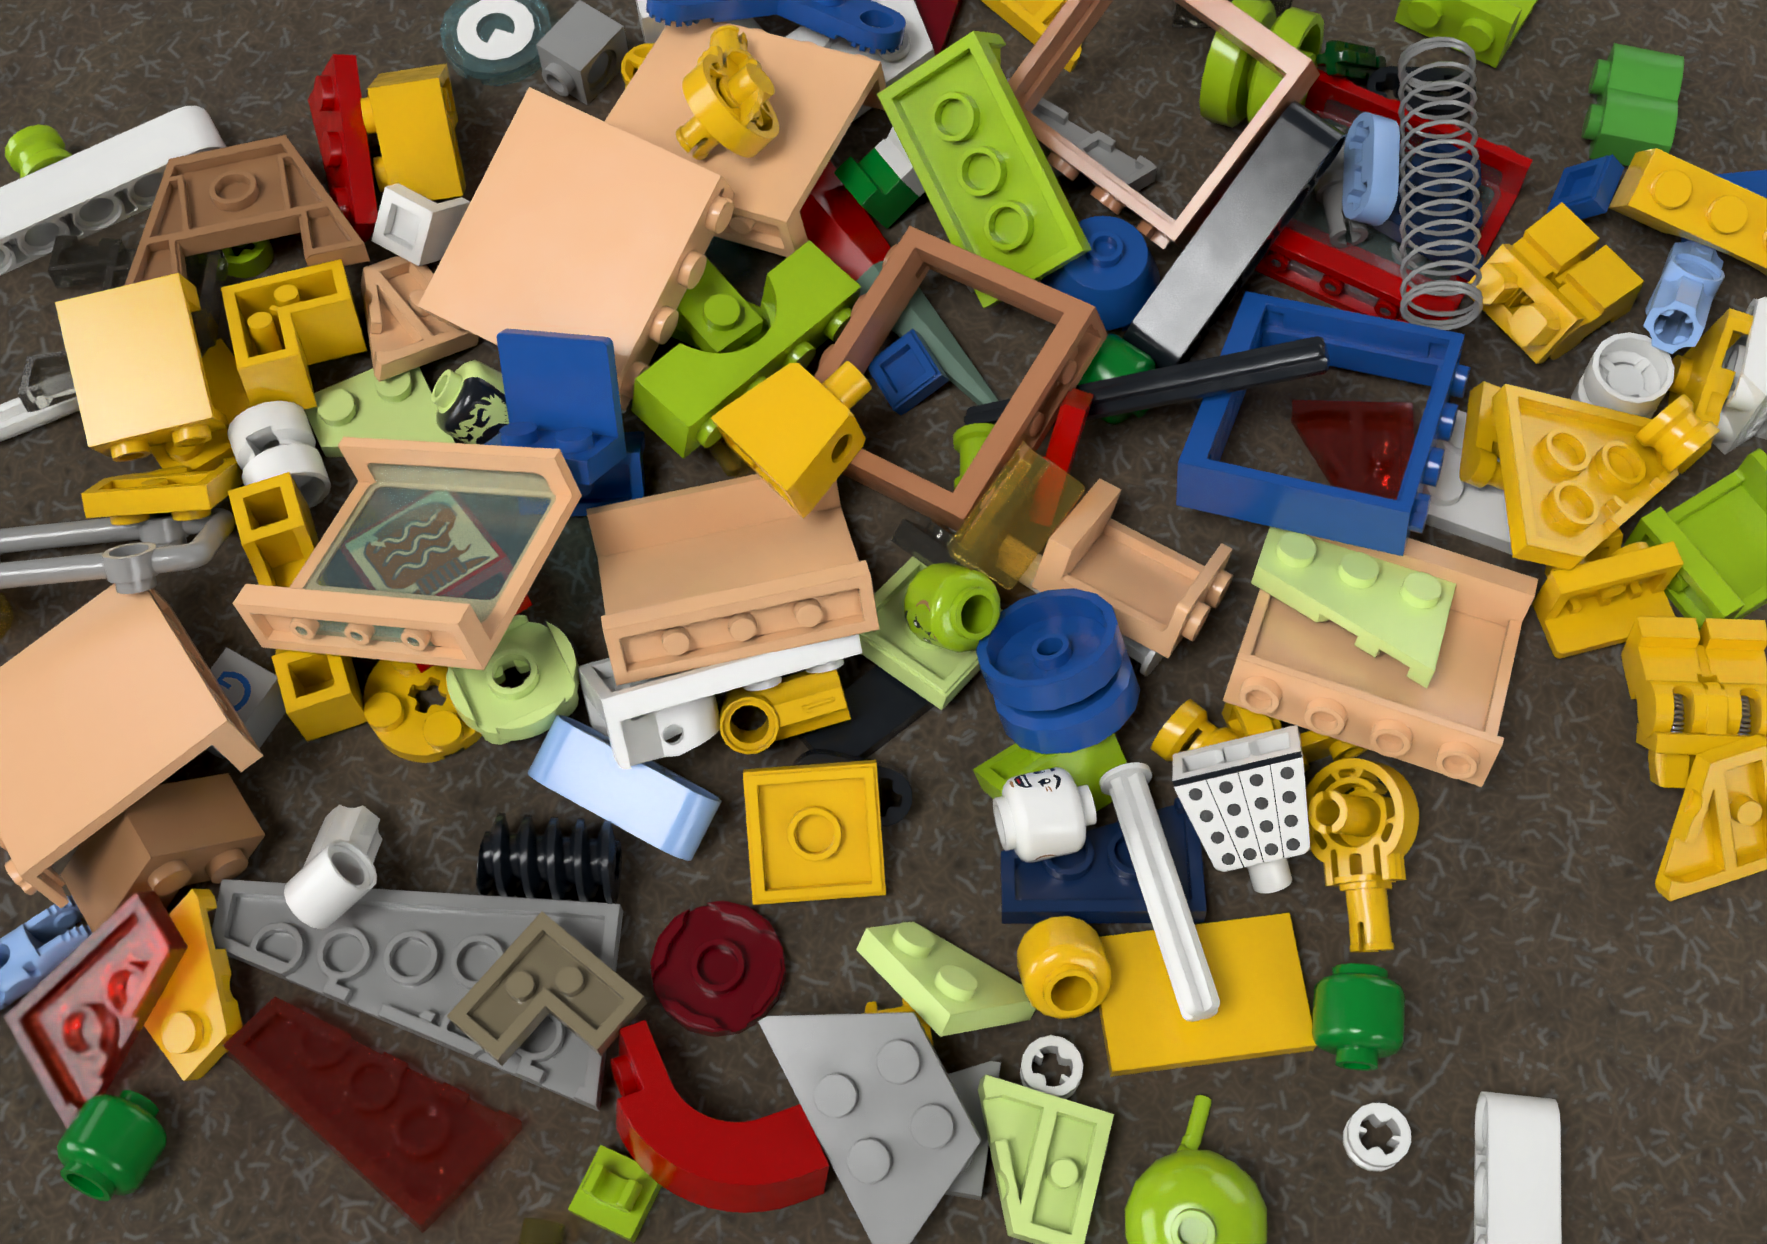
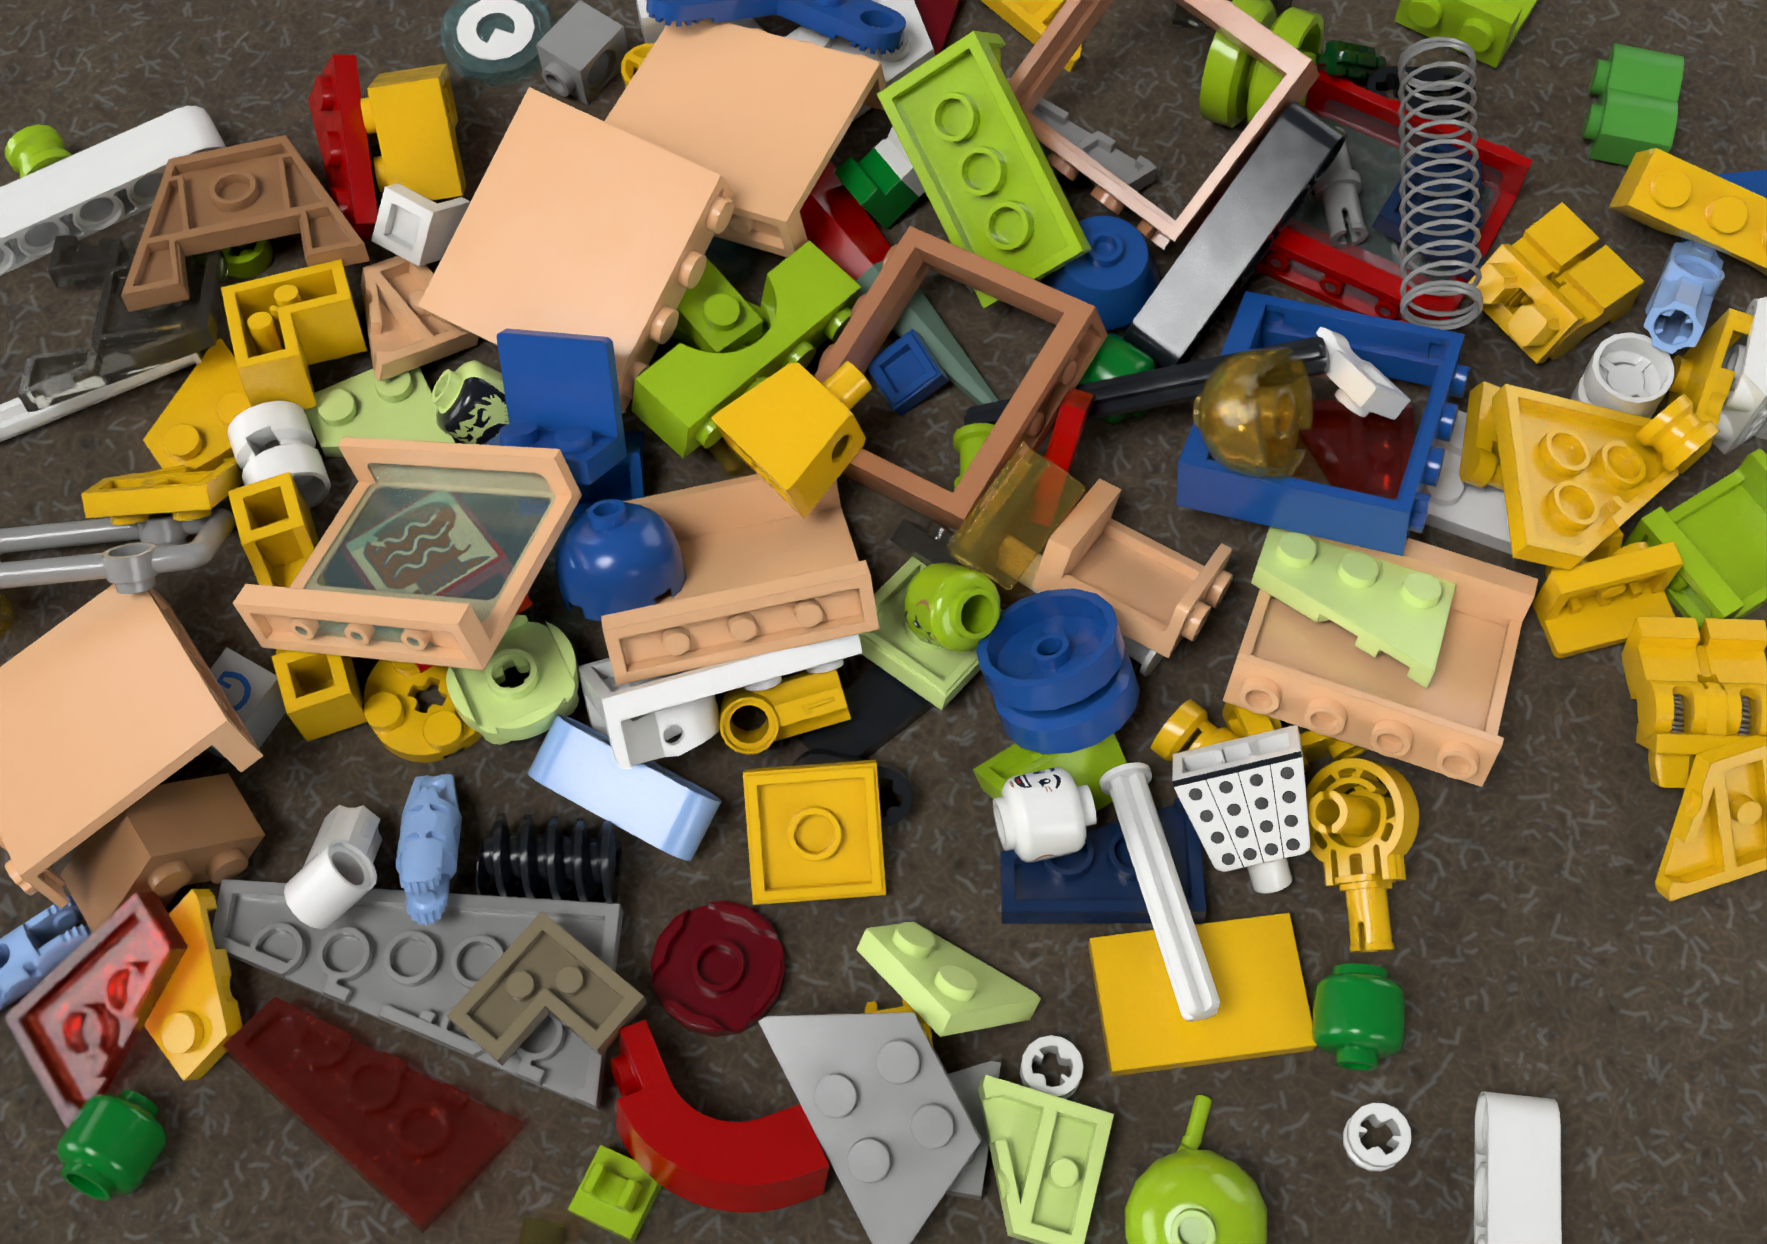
(139, 367): yellow panel -> none
(429, 846): none -> light blue hinge
(617, 559): none -> blue cylinder
(728, 99): yellow pin -> none
(1063, 967): yellow head -> none
(1255, 412): none -> clear yellow cylinder
(1360, 382): none -> white plate
(1371, 169): light blue beam -> none
(1588, 186): blue tile -> none

